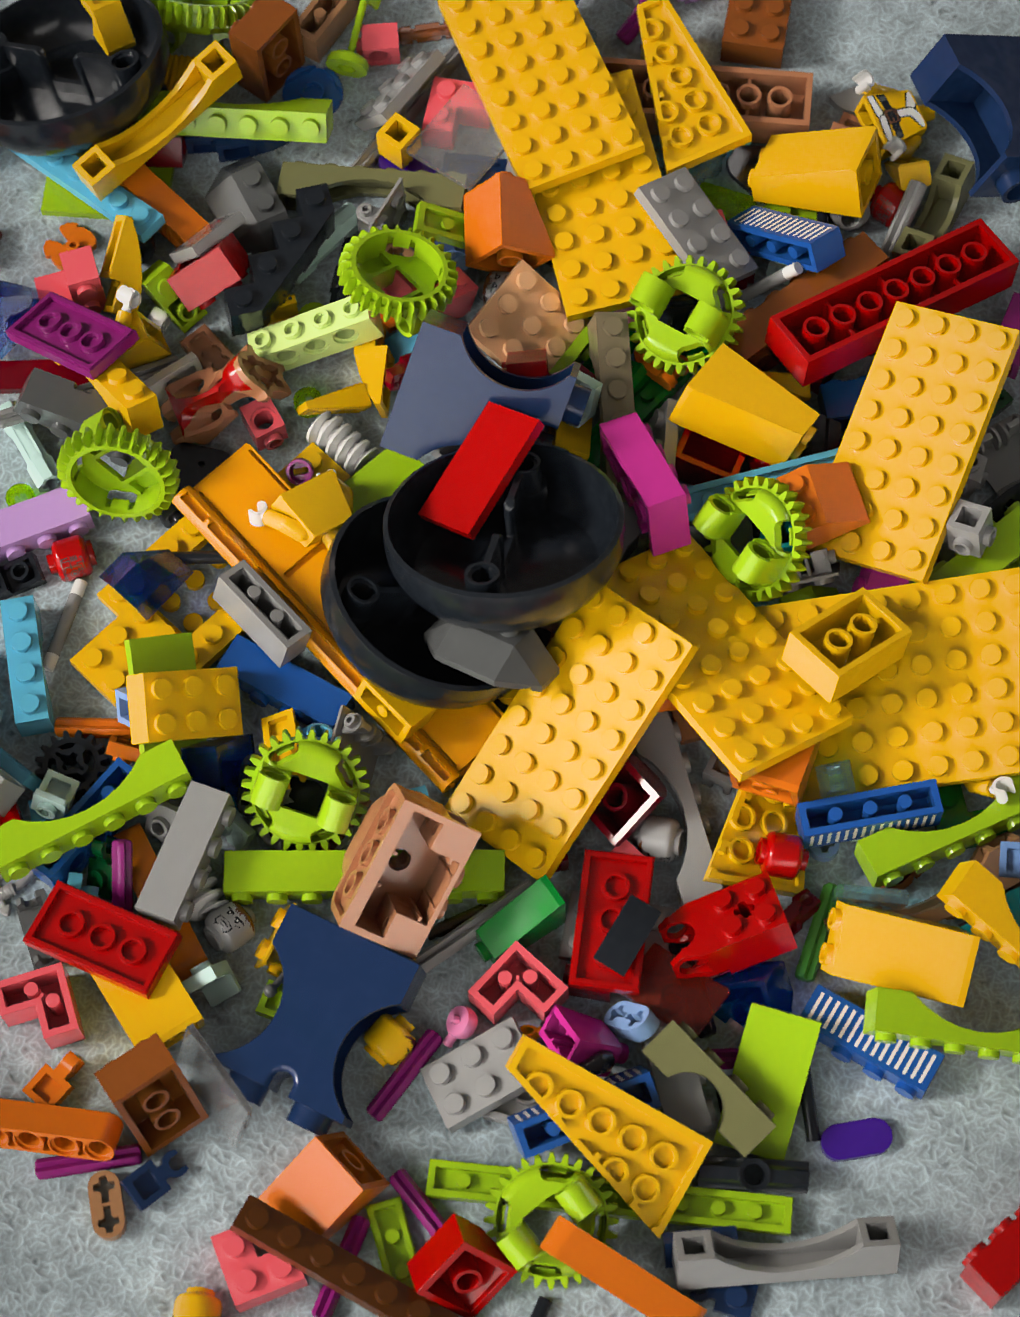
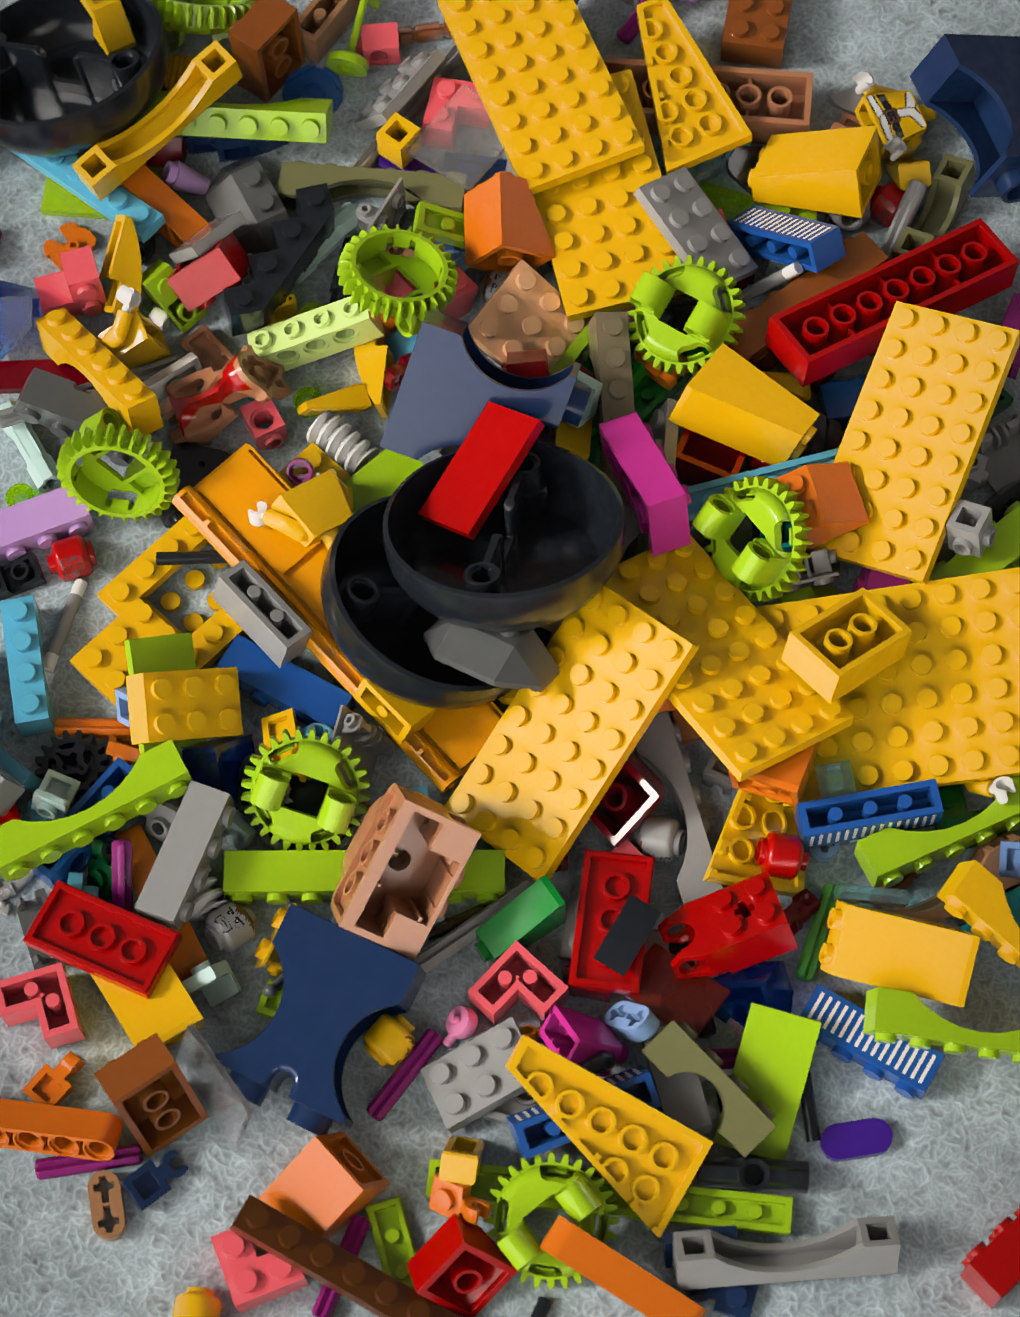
(72, 335): magenta tile -> none
(146, 578): clear blue slope -> none
(184, 178): none -> lavender cone
(416, 1201): magenta axle -> none
(456, 1198): none -> orange plate
(461, 1160): none -> yellow slope

